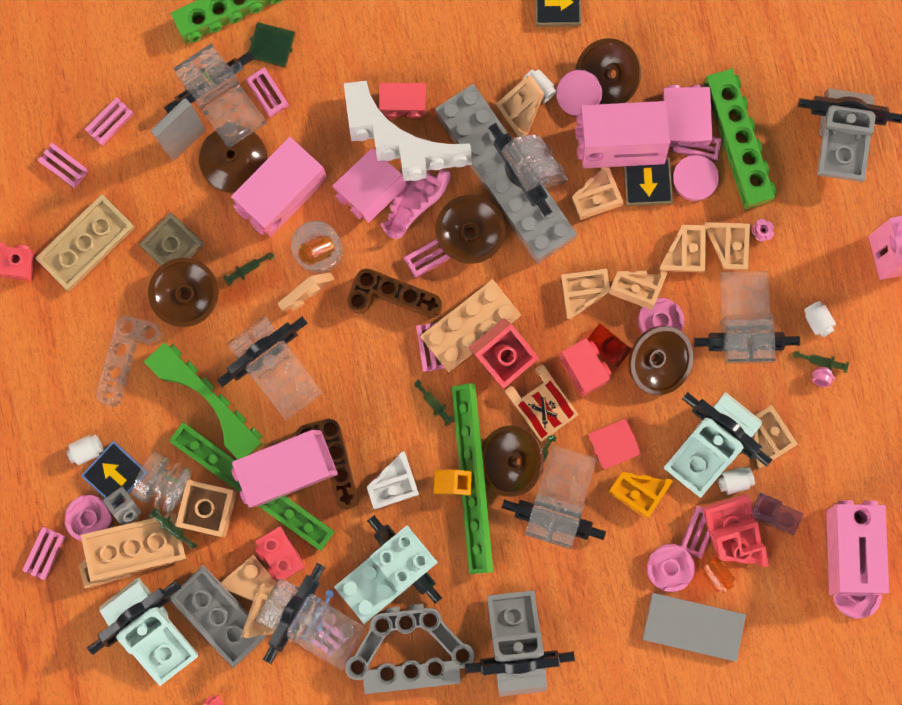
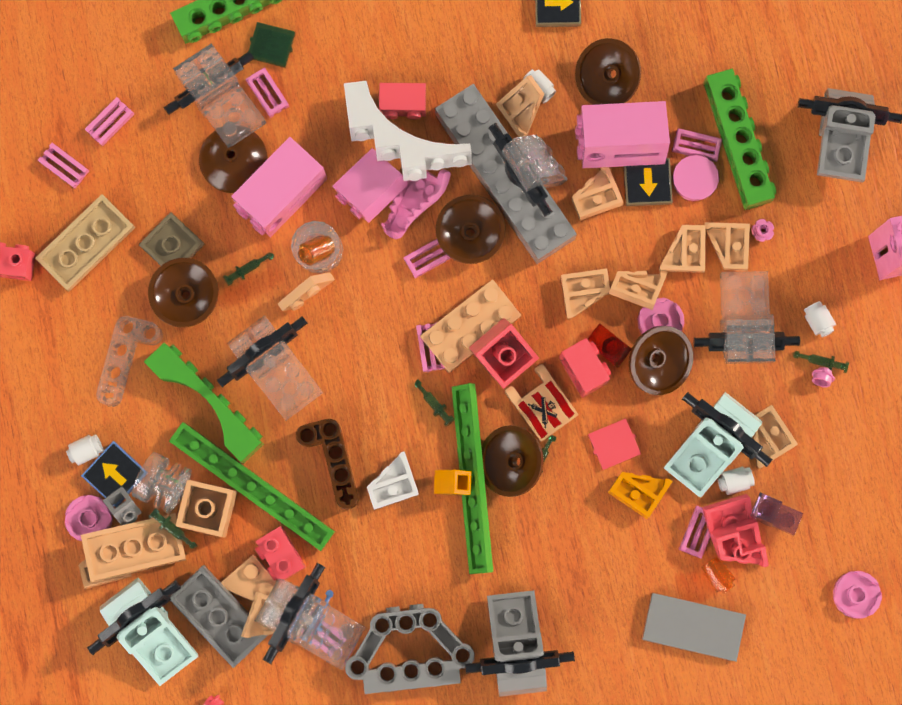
(35, 572): bright pink tile -> none
(178, 129): light grey tile -> none
(283, 468): bright pink brick -> none
(388, 572): light aqua piece -> none
(396, 297): reddish brown beam -> none
(559, 500): clear piece -> none
(578, 89): bright pink tile -> none
(670, 567): bright pink tile -> none
(688, 115): bright pink brick -> none
(857, 549): bright pink brick -> none

